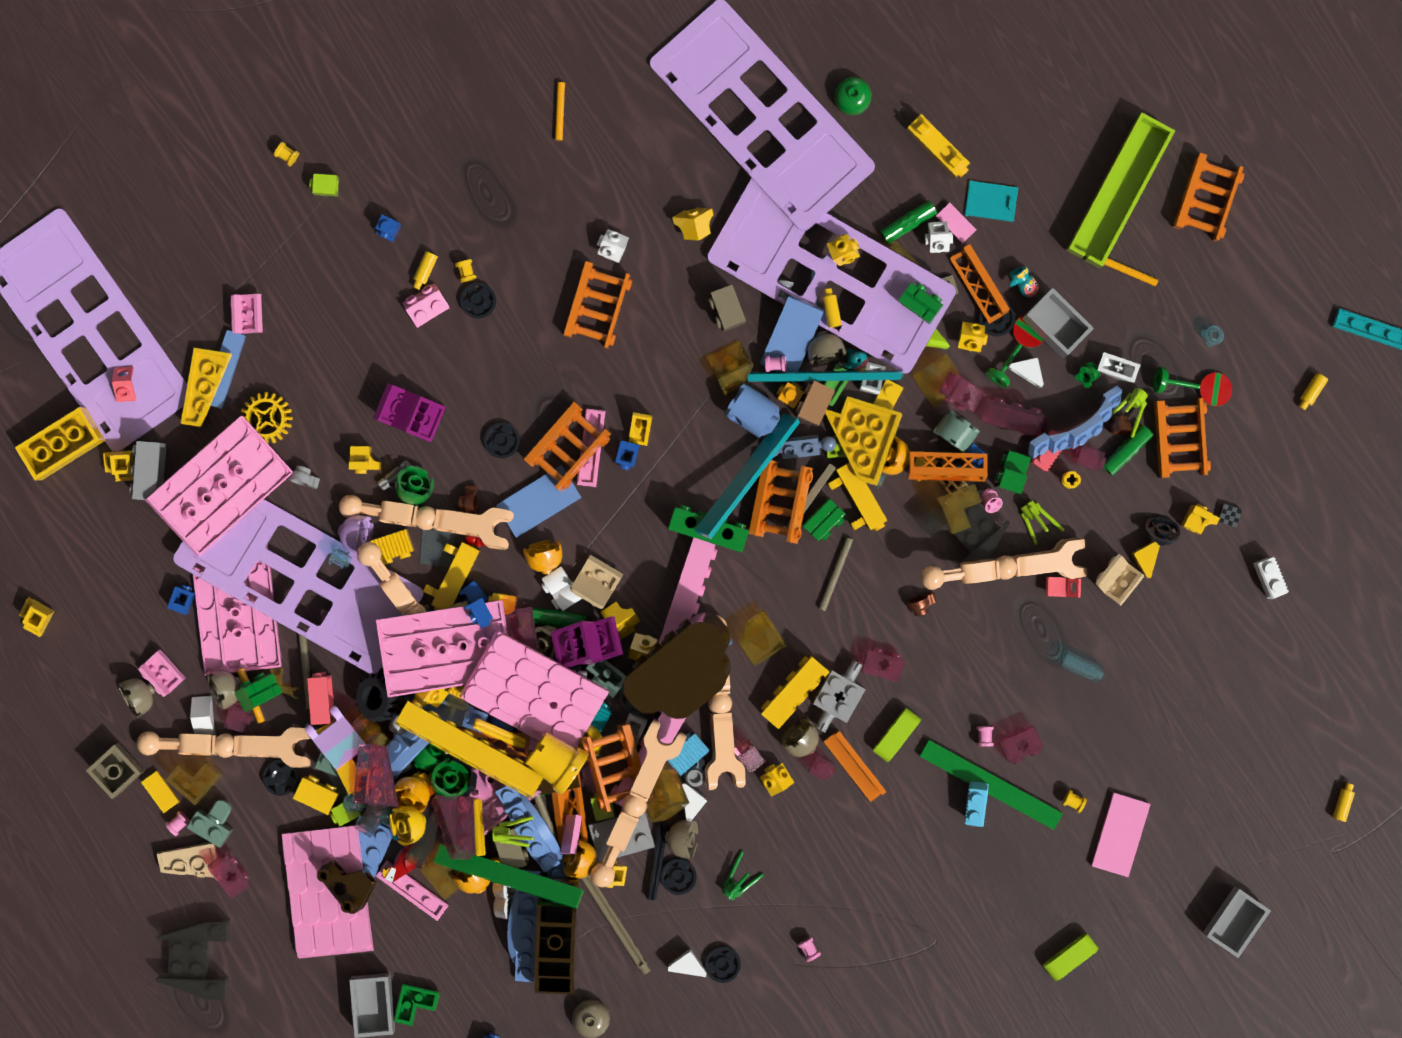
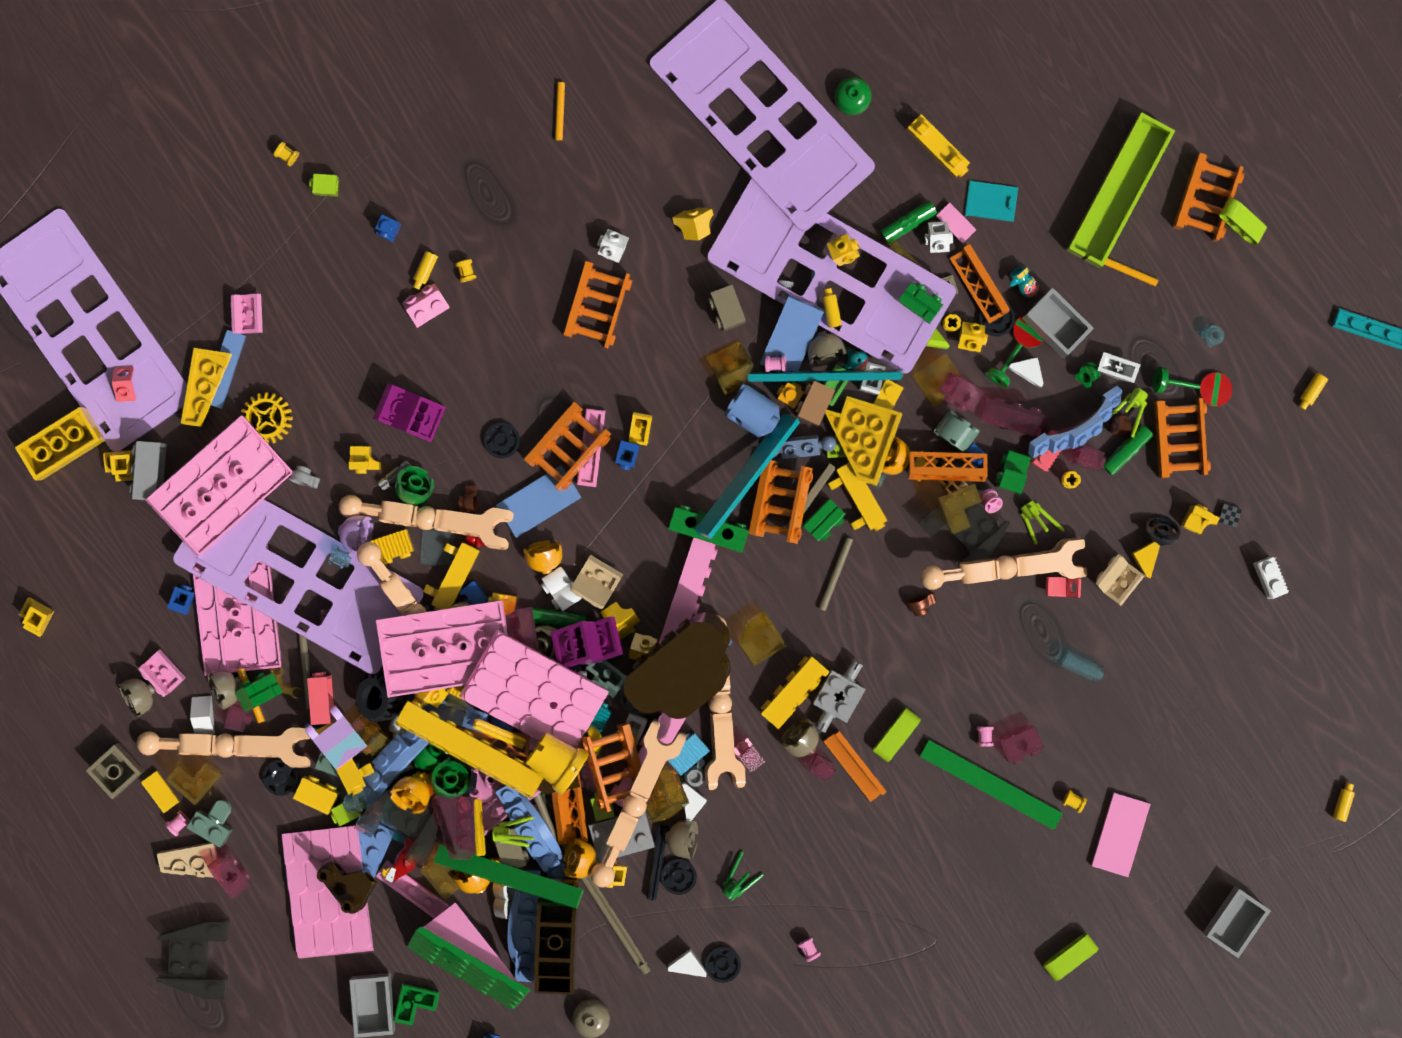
(374, 777): clear pink wedge -> none
(407, 824): yellow cylinder -> none
(463, 953): none -> green piece
(478, 300): black wheel -> none
(479, 613): blue brick -> none
(570, 834): bright pink tile -> none
(776, 779): yellow brick -> none
(872, 667): clear pink brick -> none
(951, 329): none -> yellow bush
(976, 804): medium azure brick -> none
(1243, 221): none -> lime beam

